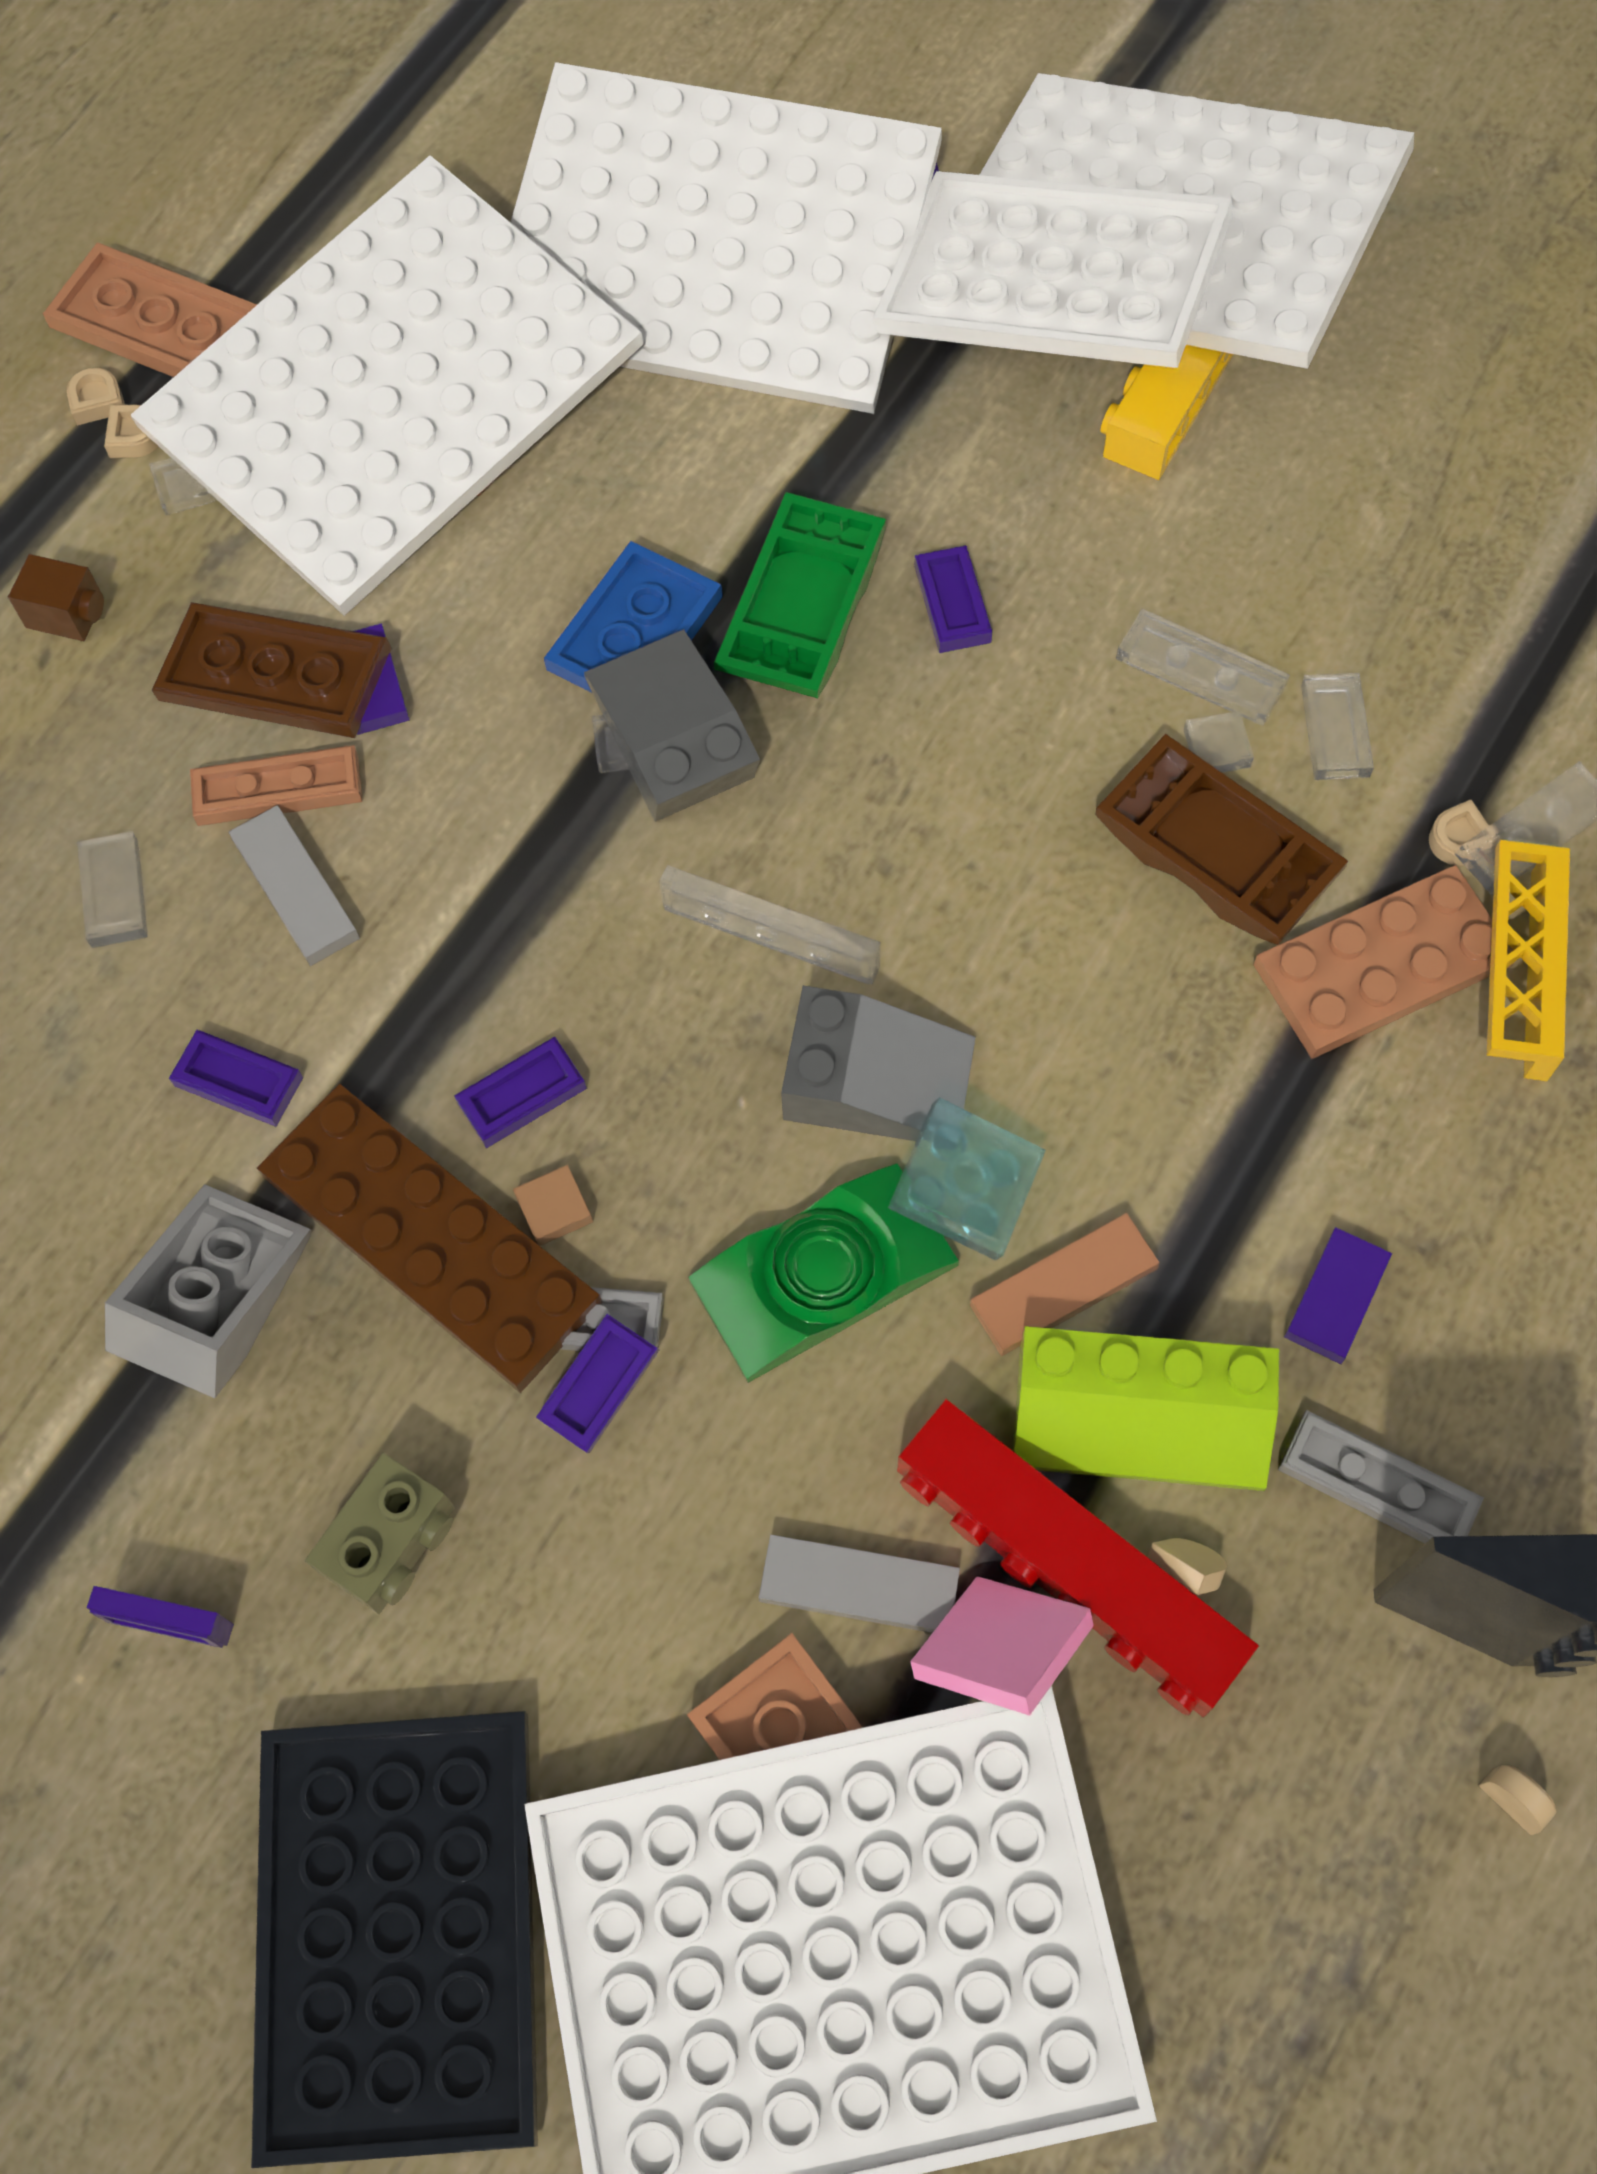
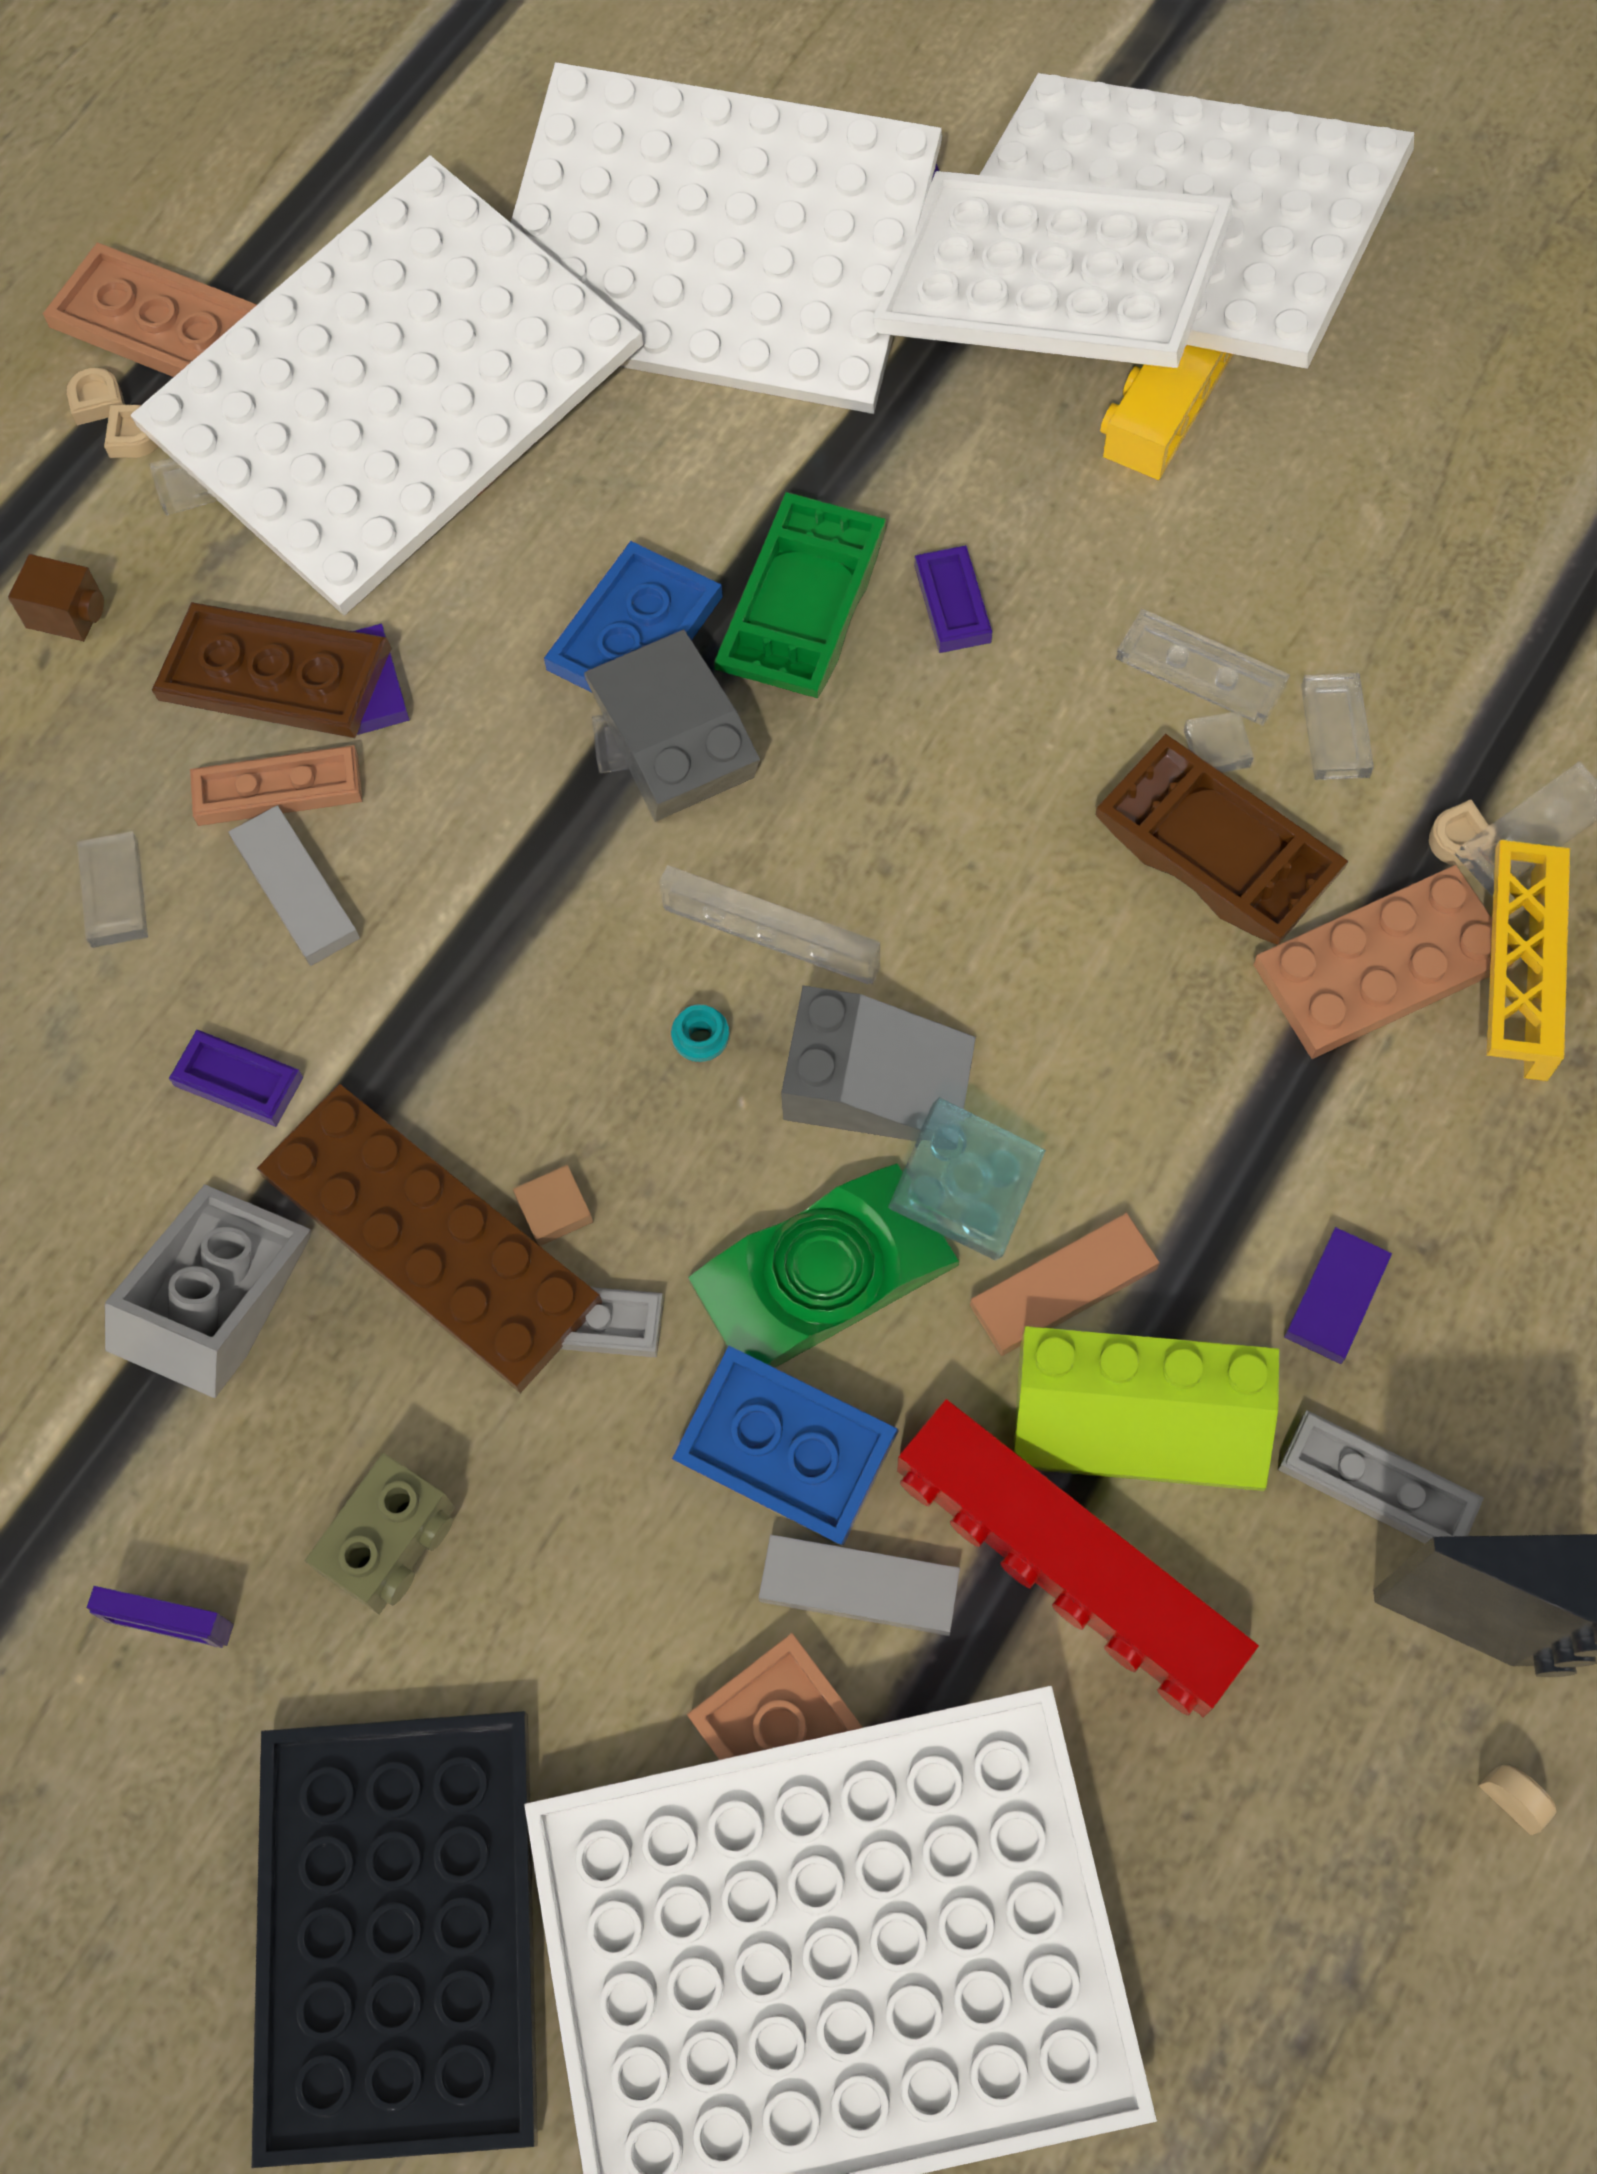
(520, 1092): dark purple tile -> none
(597, 1383): dark purple tile -> none
(700, 1018): none -> teal plate
(786, 1445): none -> blue plate
(1002, 1645): bright pink tile -> none
(1190, 1564): tan tile -> none

